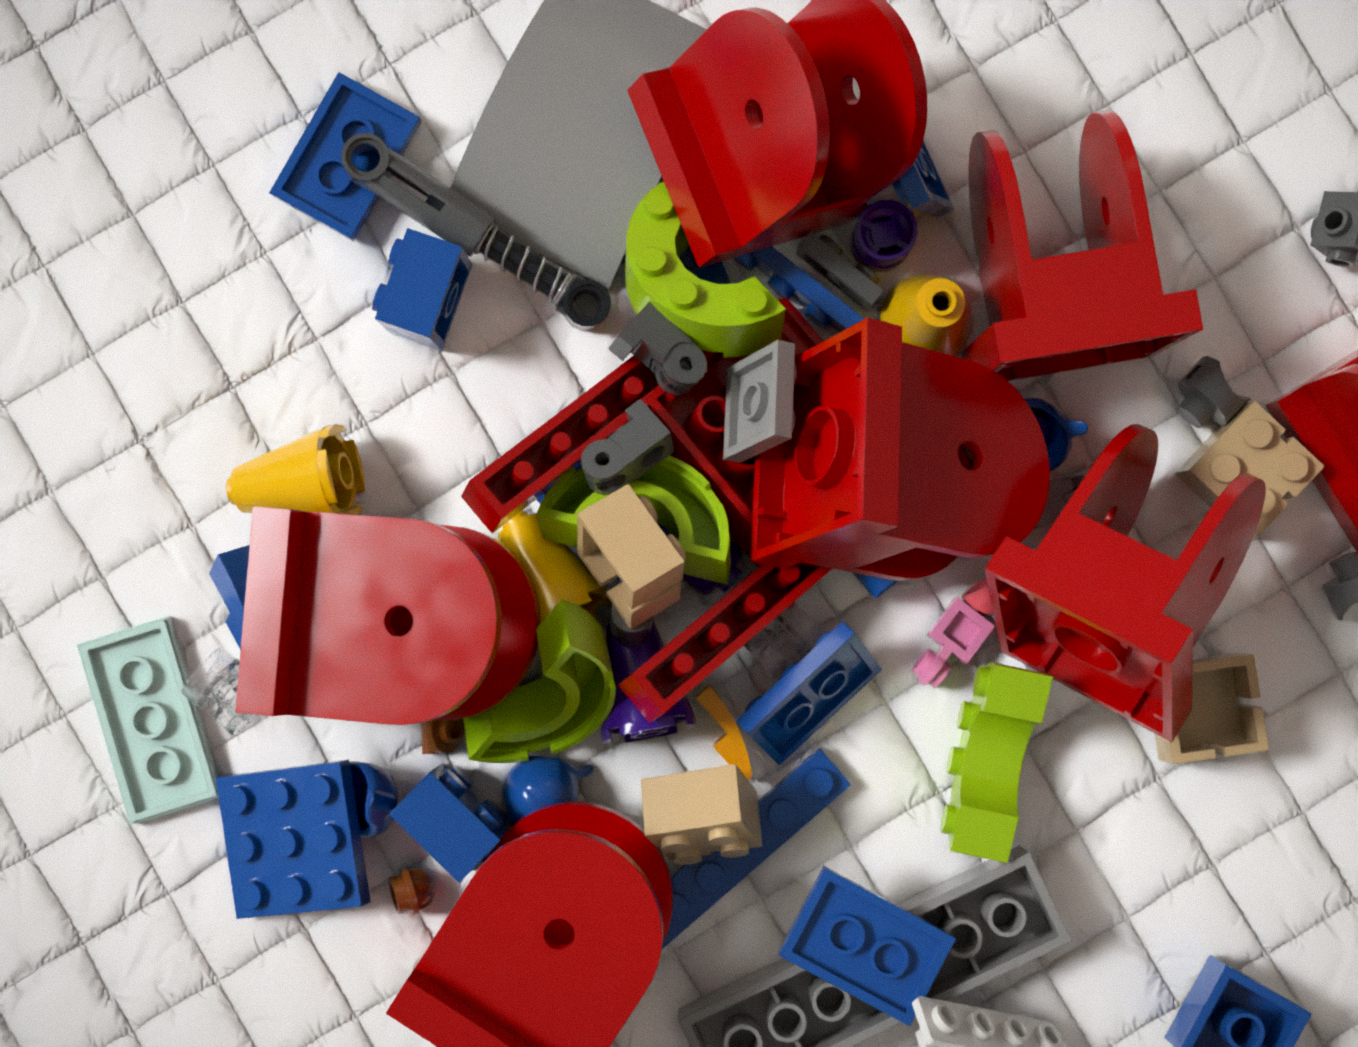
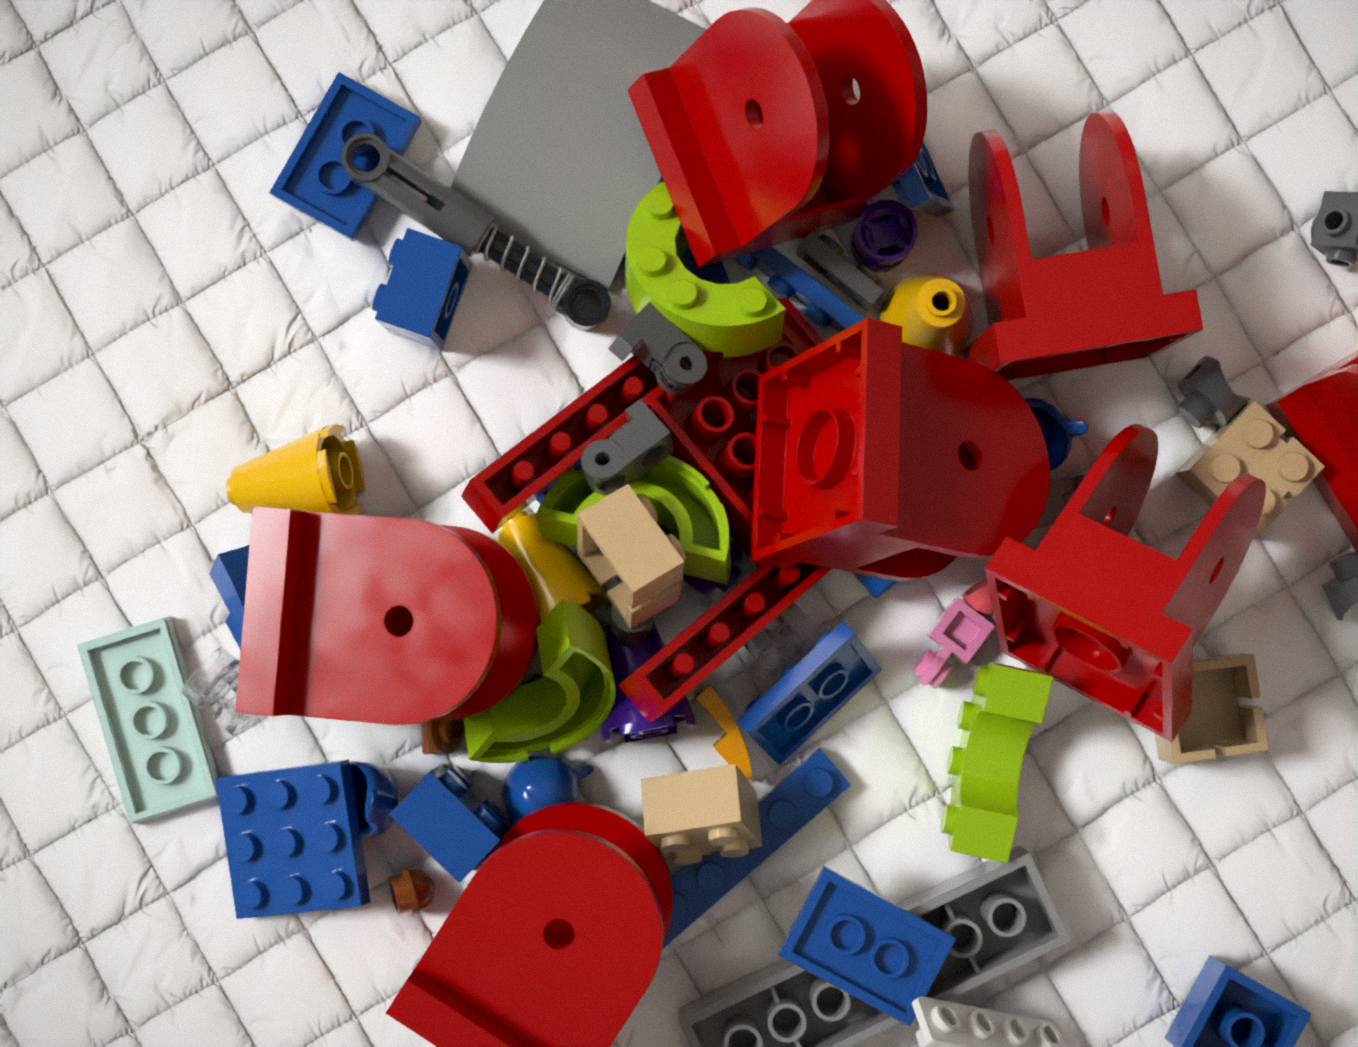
(760, 402): light grey plate -> none

